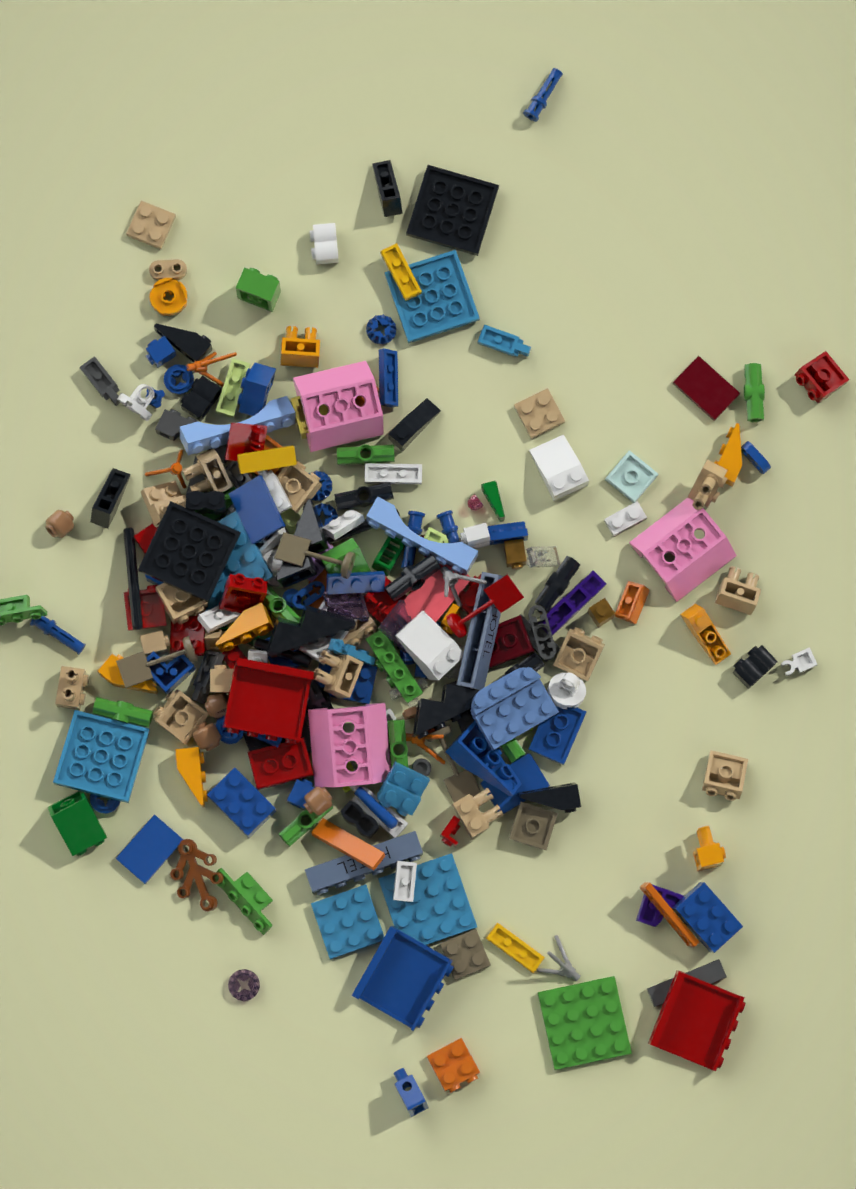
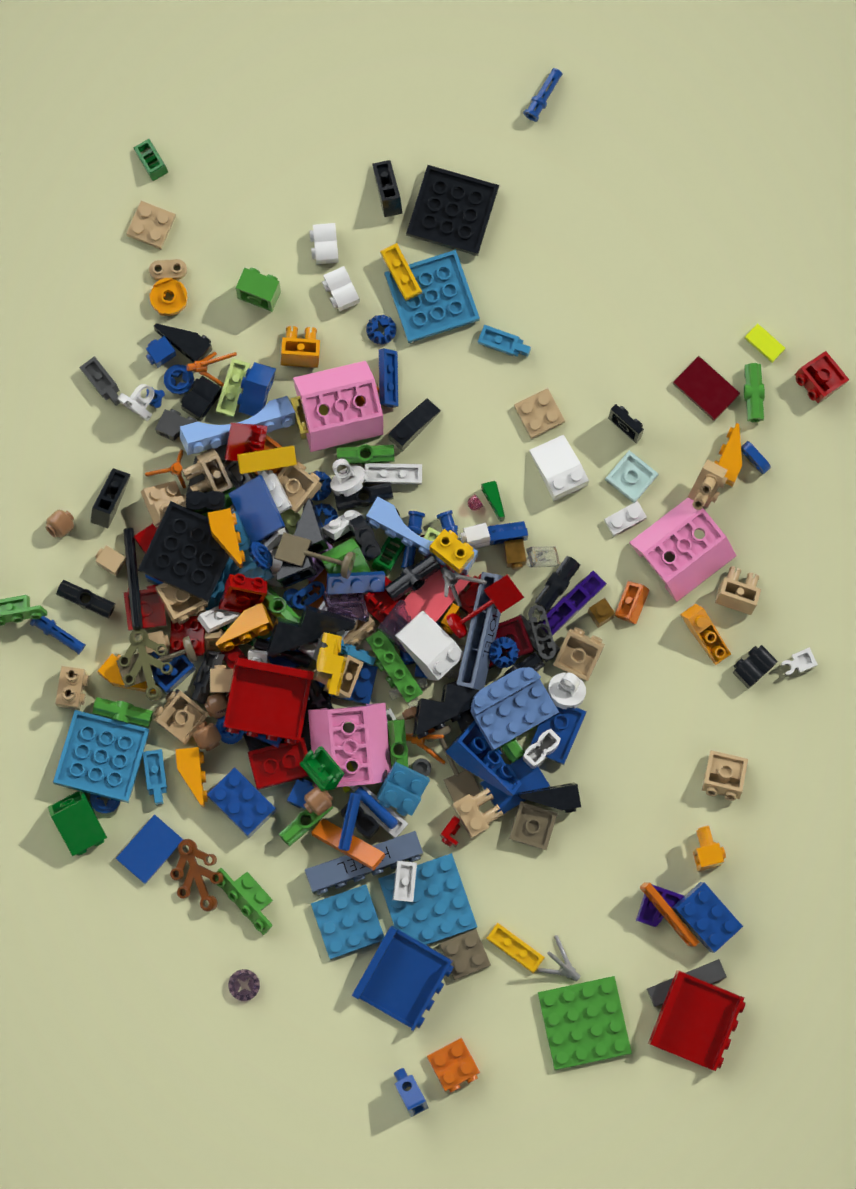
(75, 593): none -> black piece
(110, 560): none -> tan brick
(144, 660): none -> olive plant
(155, 170): none -> green slope
(155, 774): none -> dark azure hinge
(223, 531): none -> light orange slope
(264, 561): none -> blue gear
(322, 769): none -> green hinge
(329, 661): none -> yellow plate
(341, 289): none -> white brick
(348, 479): none -> white tile
(349, 821): none -> blue axle
(364, 537): none -> black brick
(452, 551): none -> yellow brick
(495, 652): none -> blue gear
(545, 745): none -> white brick
(625, 423): none -> black plate
(765, 343): none -> neon yellow tile

